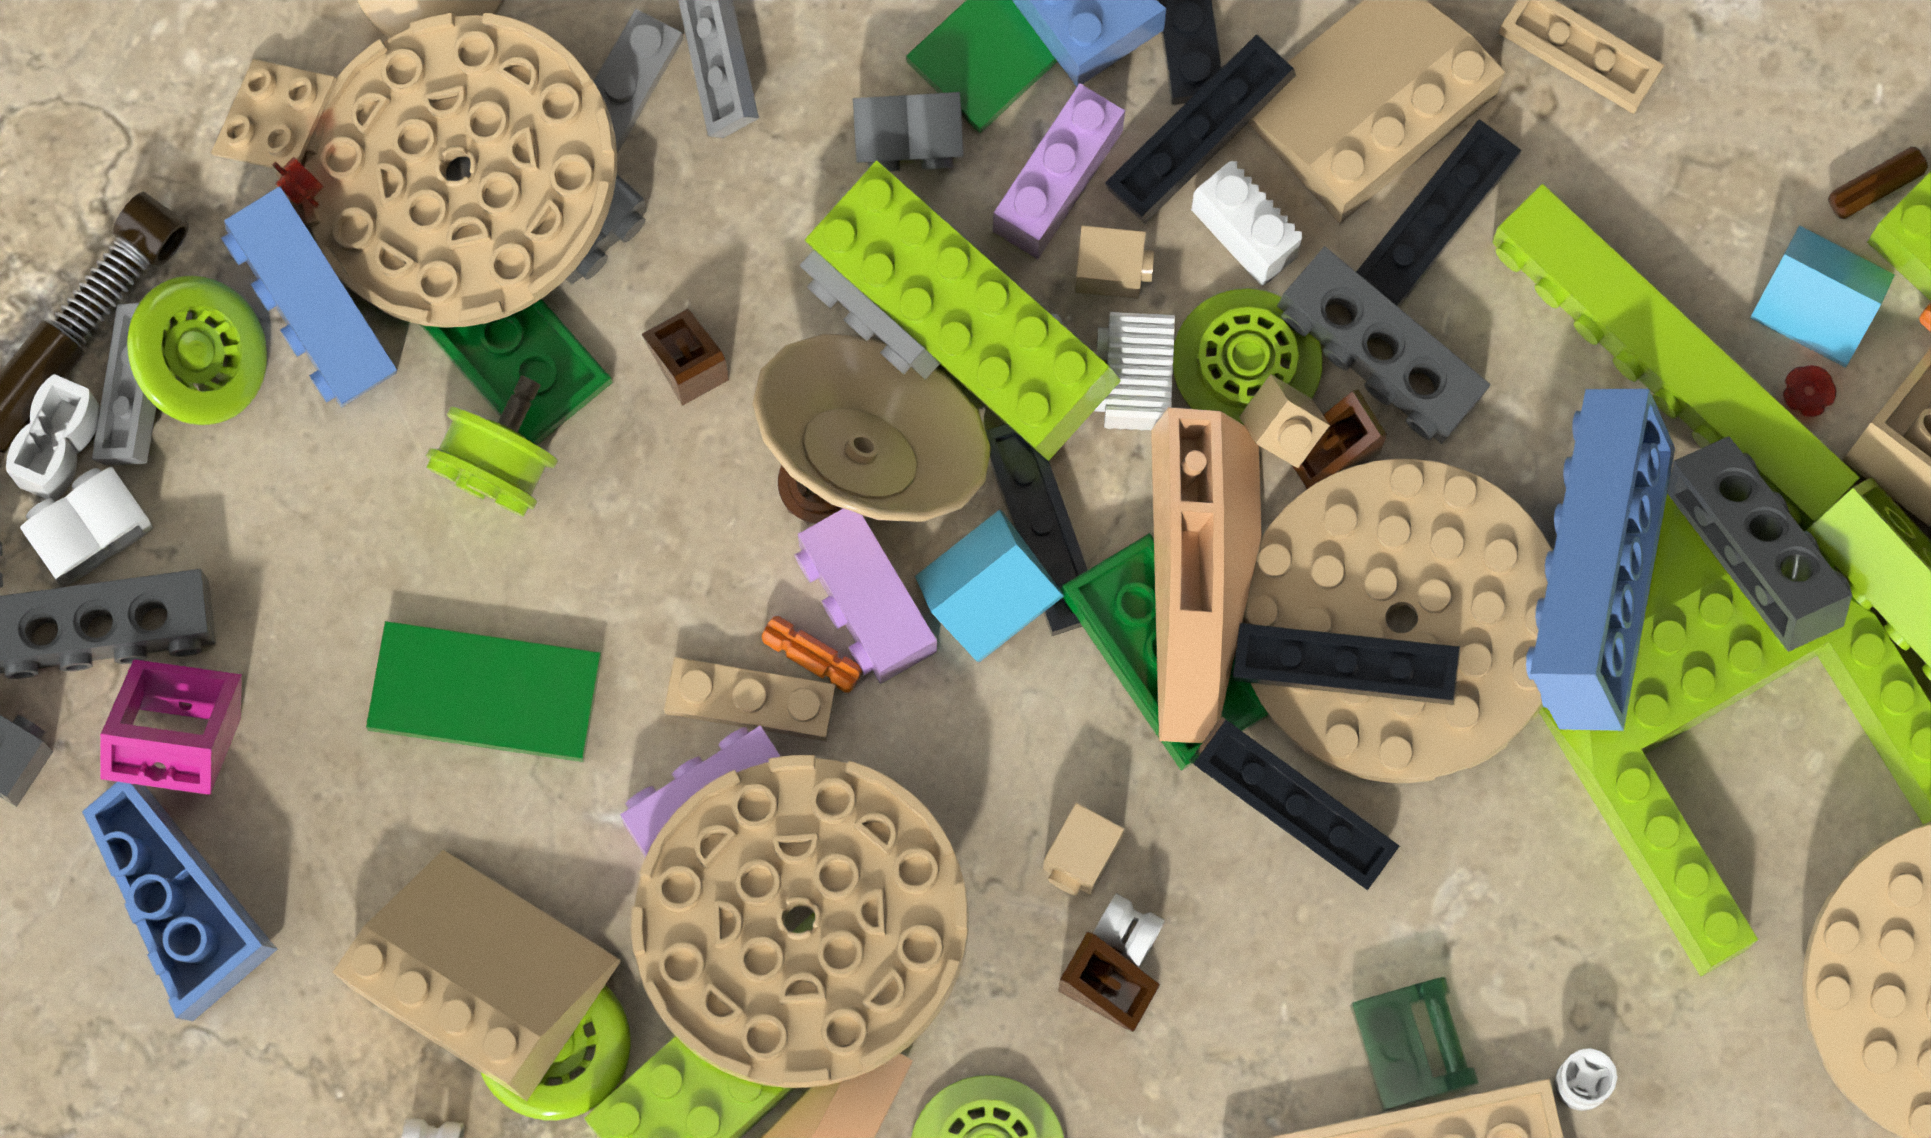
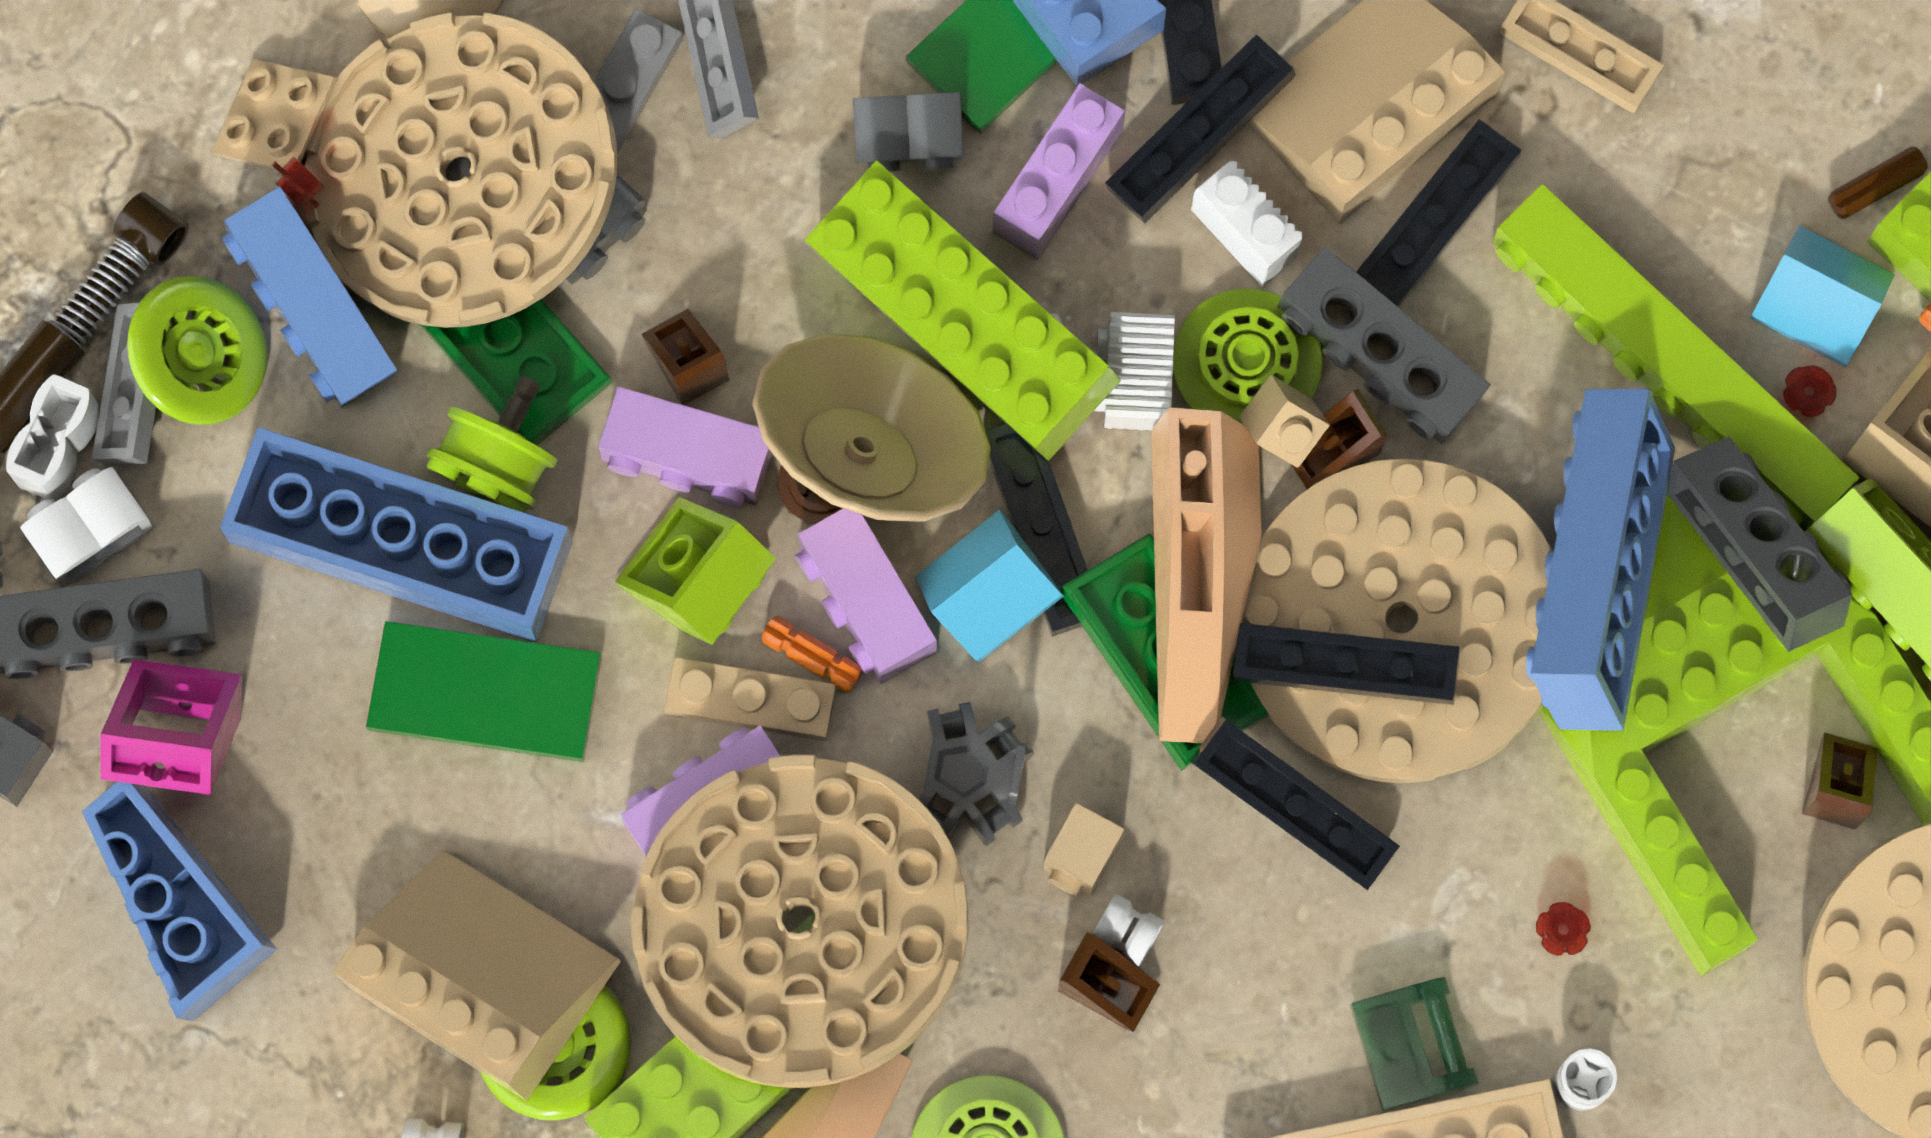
(397, 534): none -> medium blue brick
(684, 448): none -> lavender brick
(696, 569): none -> lime slope
(867, 317): light grey plate -> none
(967, 771): none -> dark grey piece
(1112, 262): tan brick -> none
(1563, 914): none -> clear red plate
(1842, 782): none -> slope

